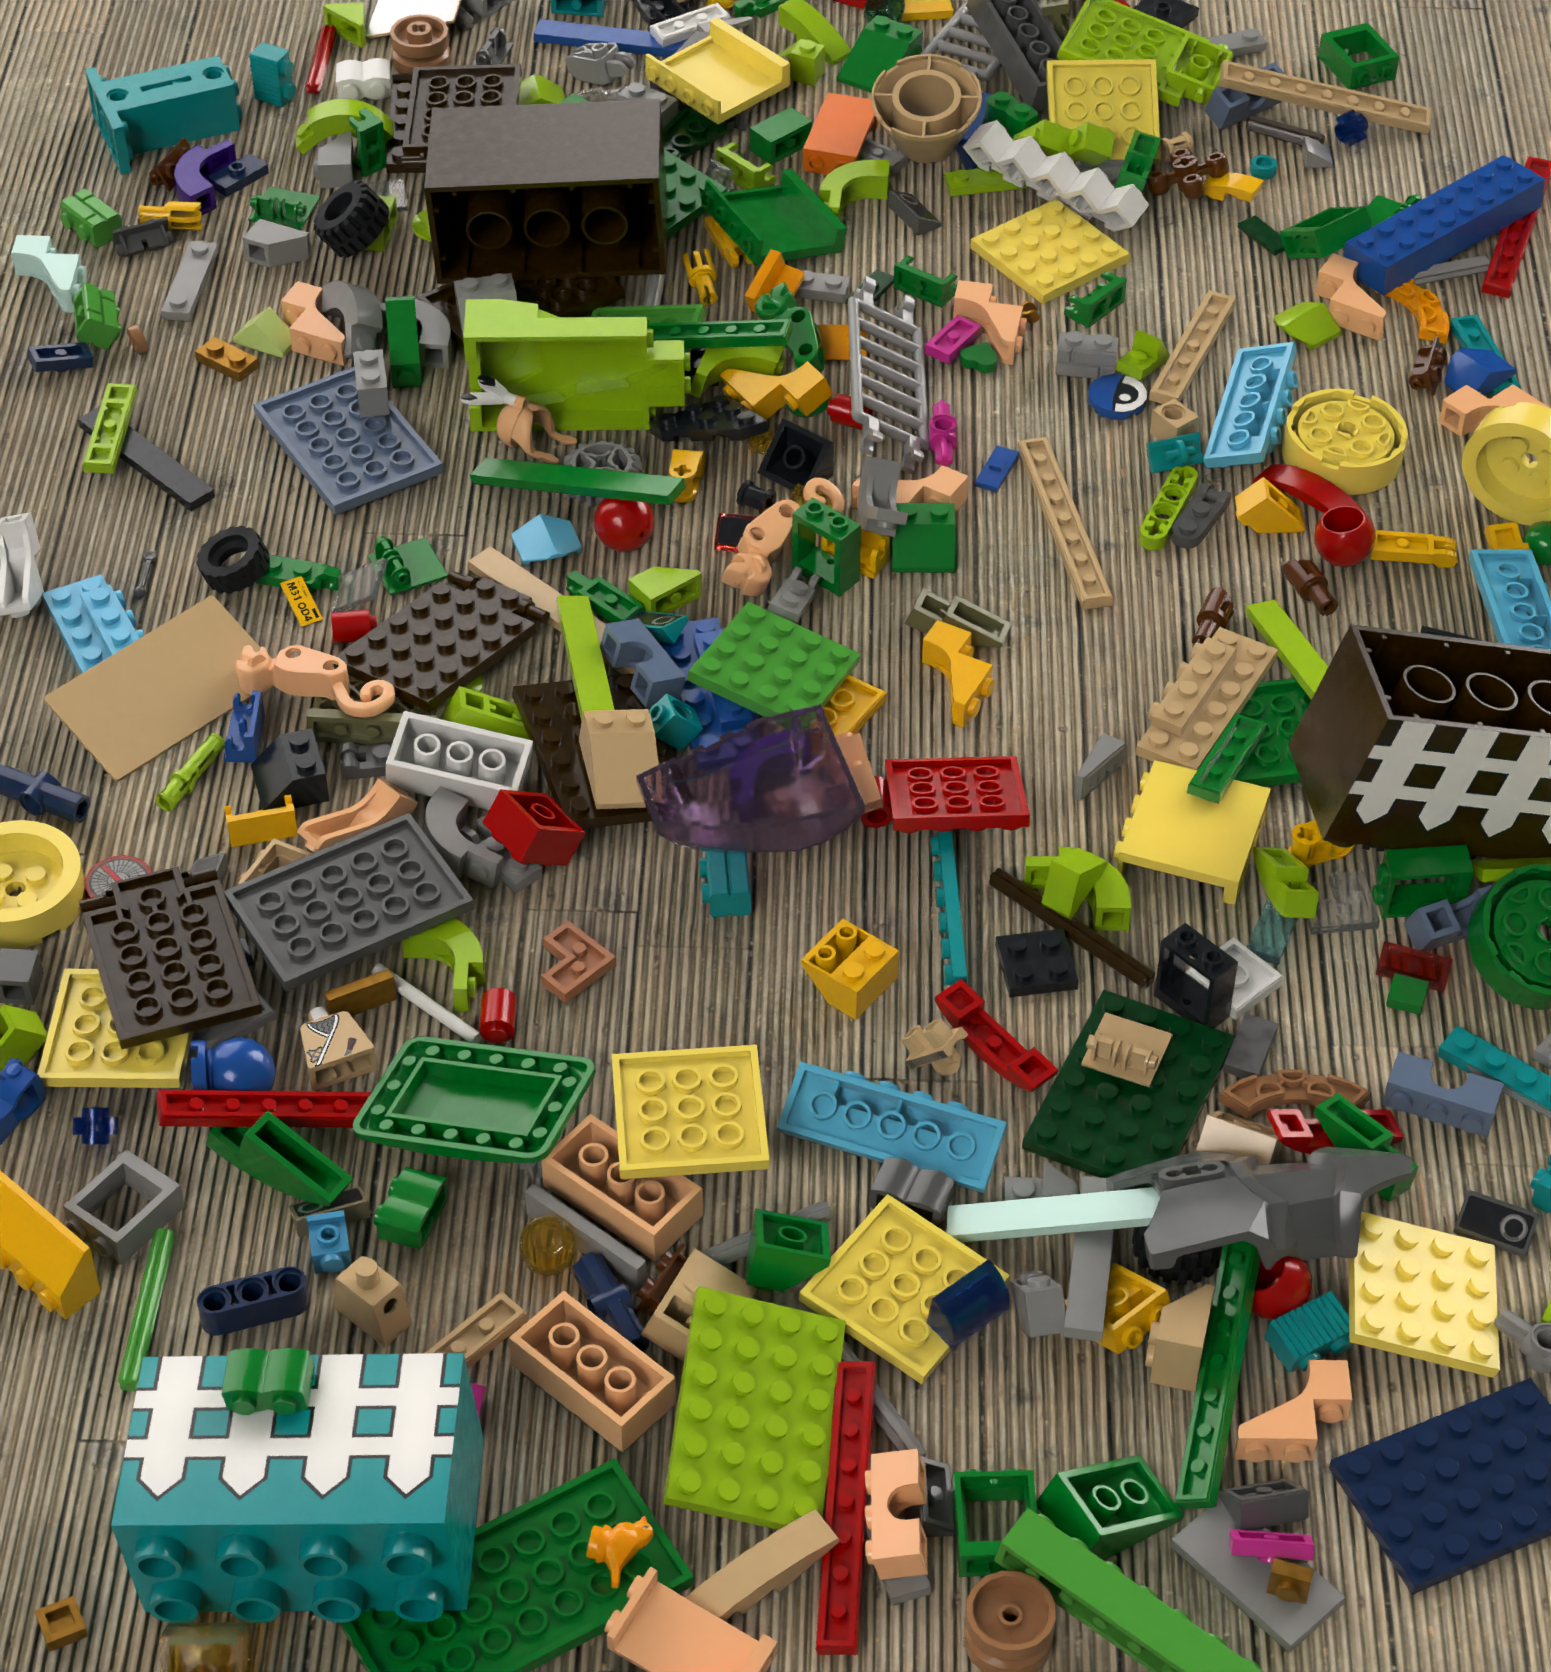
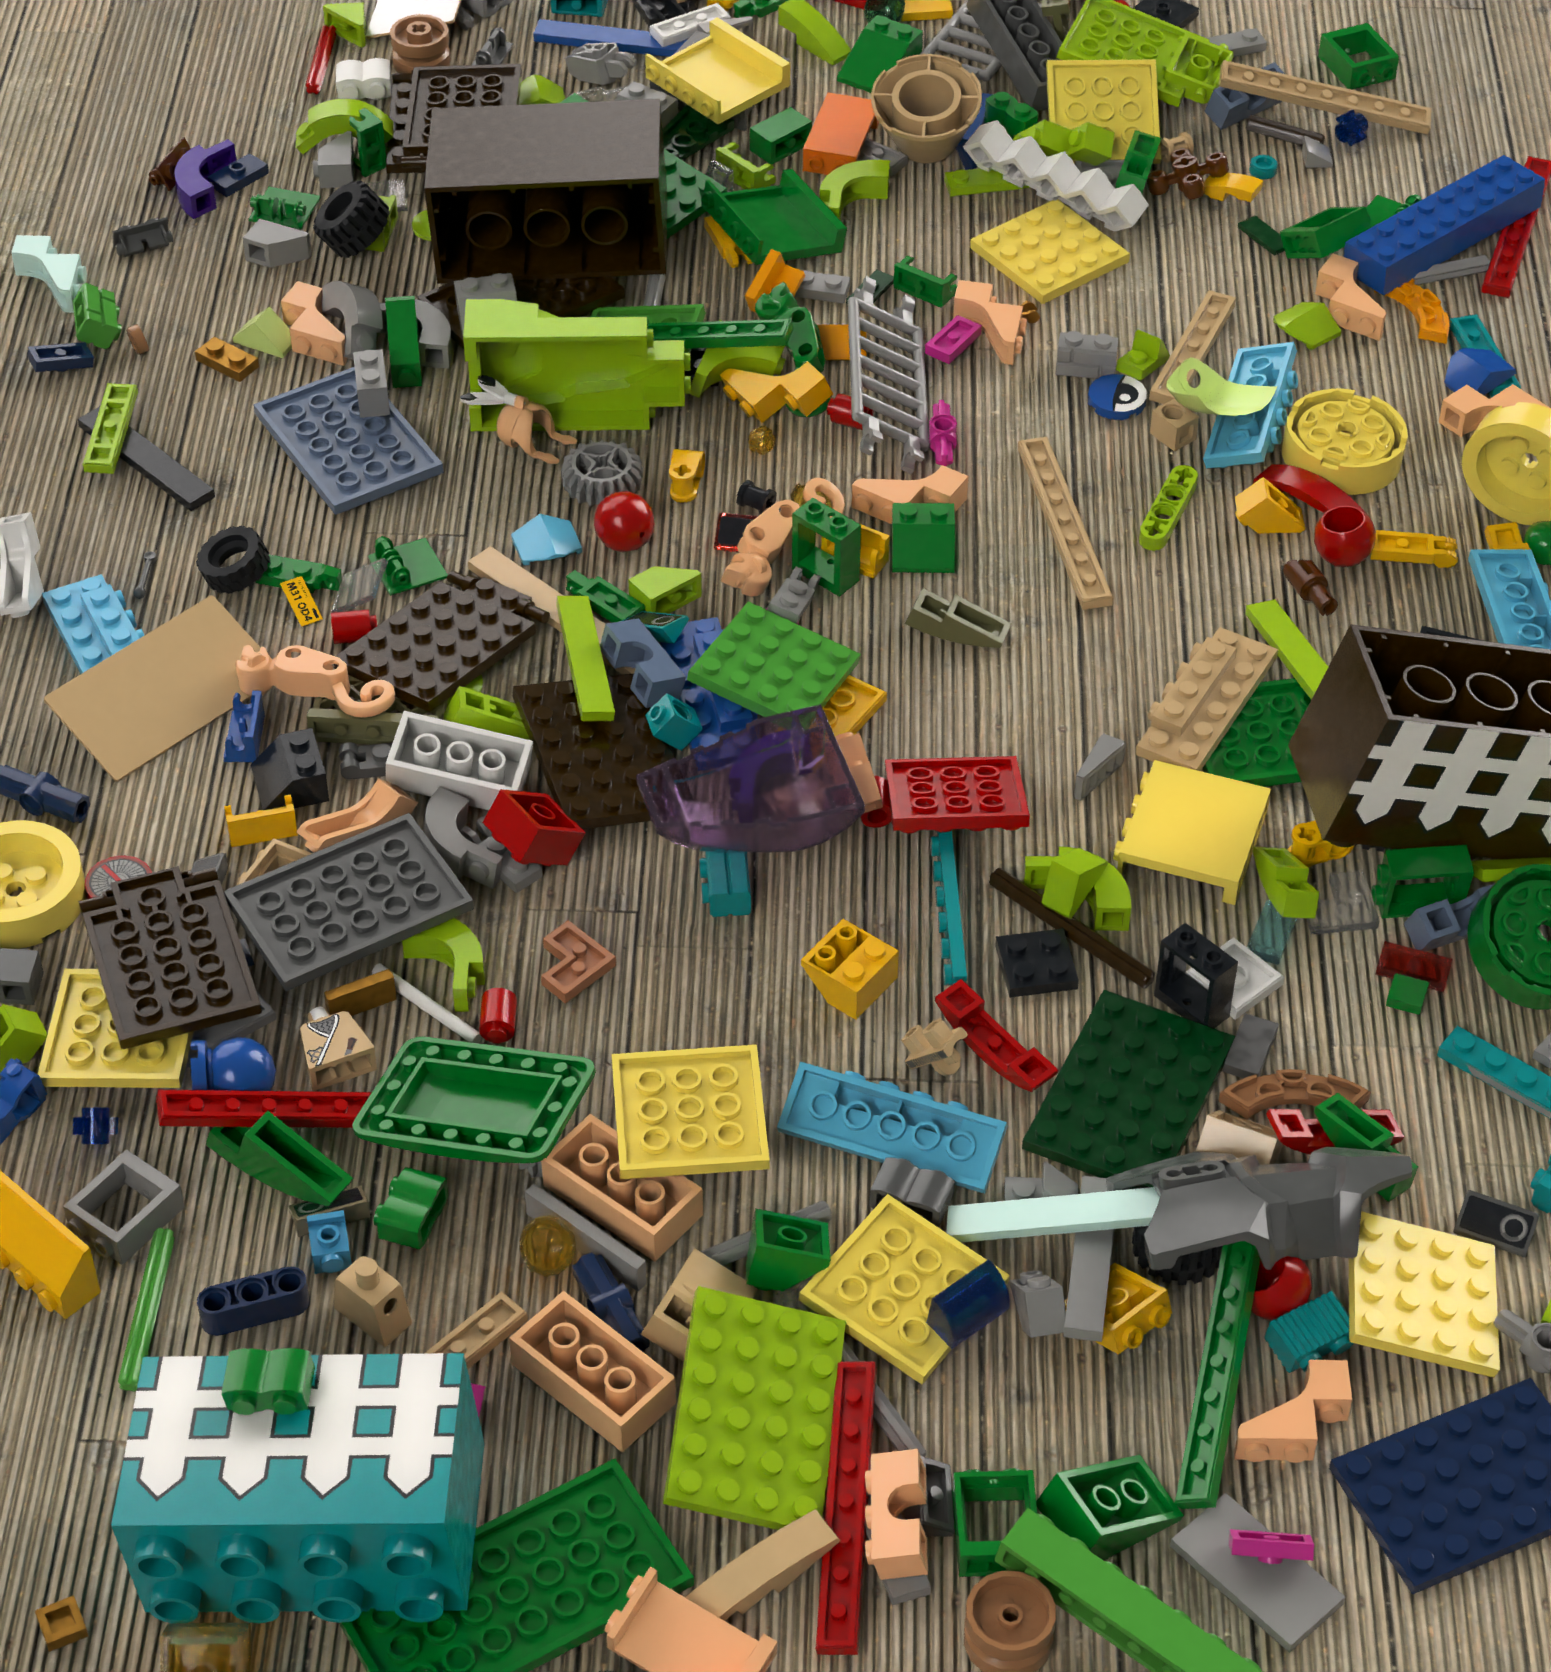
(89, 218): bright green brick -> none
(163, 106): teal brick -> none
(179, 214): yellow arm -> none
(183, 780): lime pin -> none
(189, 281): light grey plate -> none
(272, 74): teal brick -> none
(578, 481): green tile -> none
(614, 751): tan slope -> none
(618, 1545): light orange animal -> none
(654, 1290): reddish brown hinge -> none
(702, 276): yellow arm -> none
(703, 421): black plate -> none
(797, 456): black slope -> none
(806, 61): lime slope -> none
(878, 496): light grey arch -> none
(912, 212): dark grey slope -> none
(969, 678): yellow arch -> none
(979, 357): green tile -> none
(997, 468): blue piece -> none
(1098, 302): green hinge -> none
(1126, 1049): tan hinge -> none
(1174, 452): teal hips -> none
(1179, 1340): tan slope -> none
(1199, 516): dark grey plate -> none
(1214, 613): reddish brown arm -> none
(1215, 393): none -> yellowish green piece
(1226, 758): green tile -> none
(1266, 1503): dark grey slope -> none
(1290, 1581): pearl gold plate -> none
(1428, 367): reddish brown hinge -> none
(1466, 1107): sand blue arch -> none

